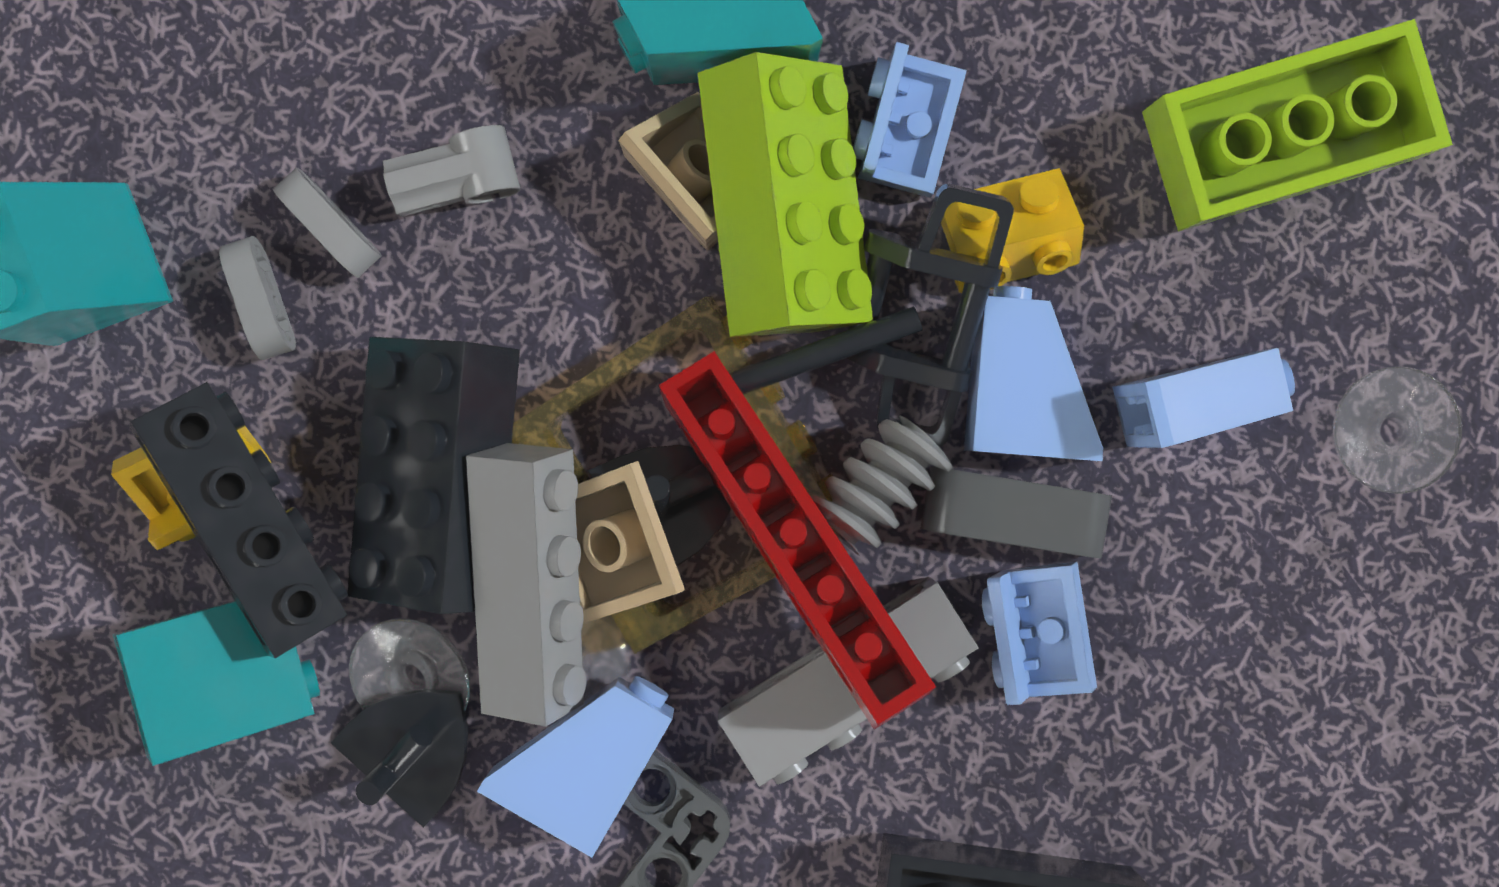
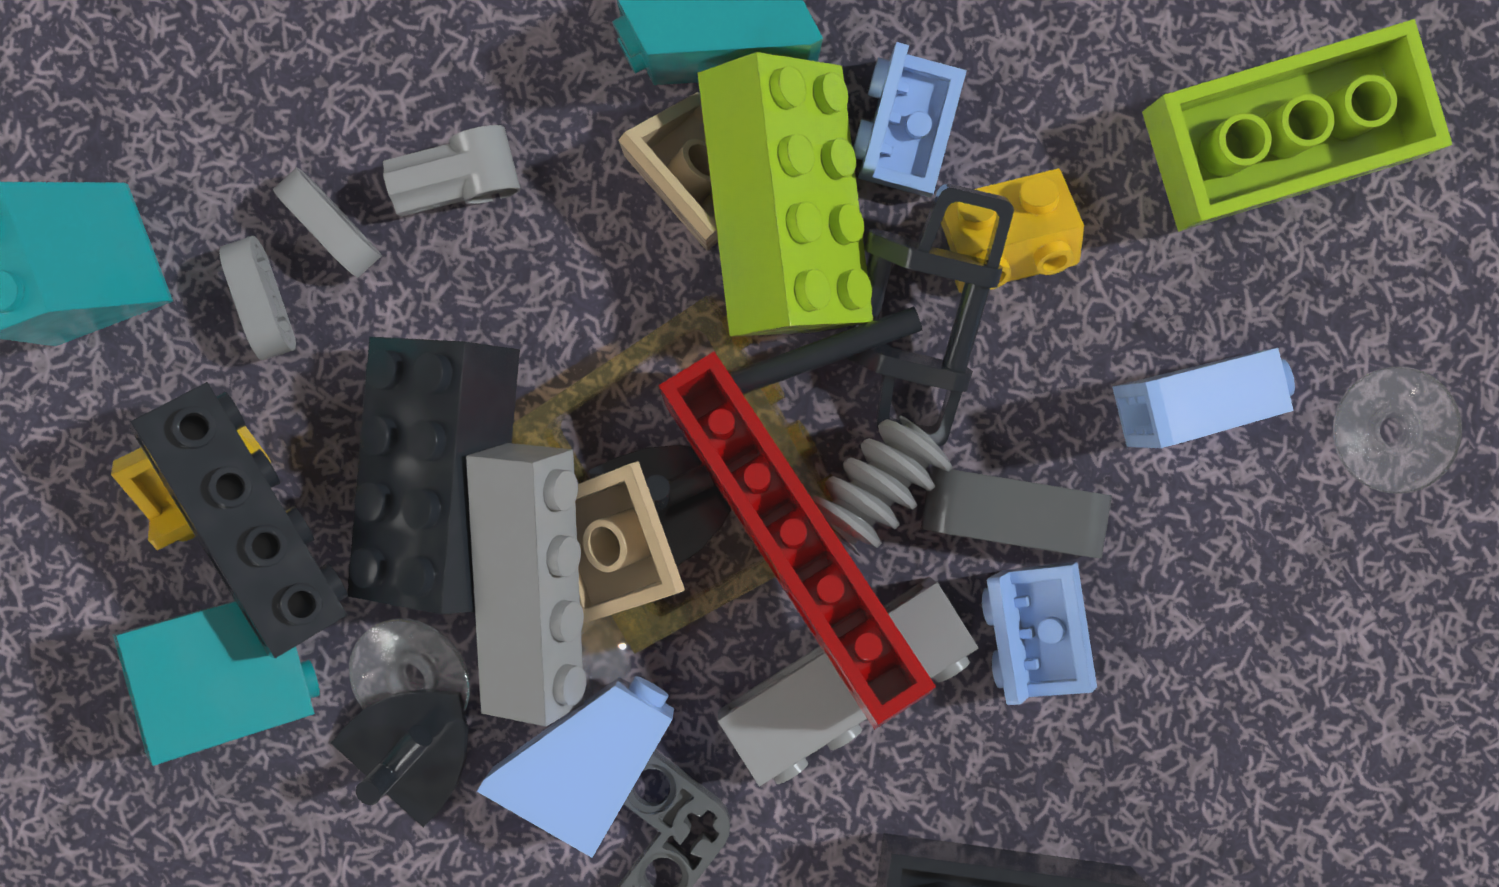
(1025, 384): light blue slope -> none

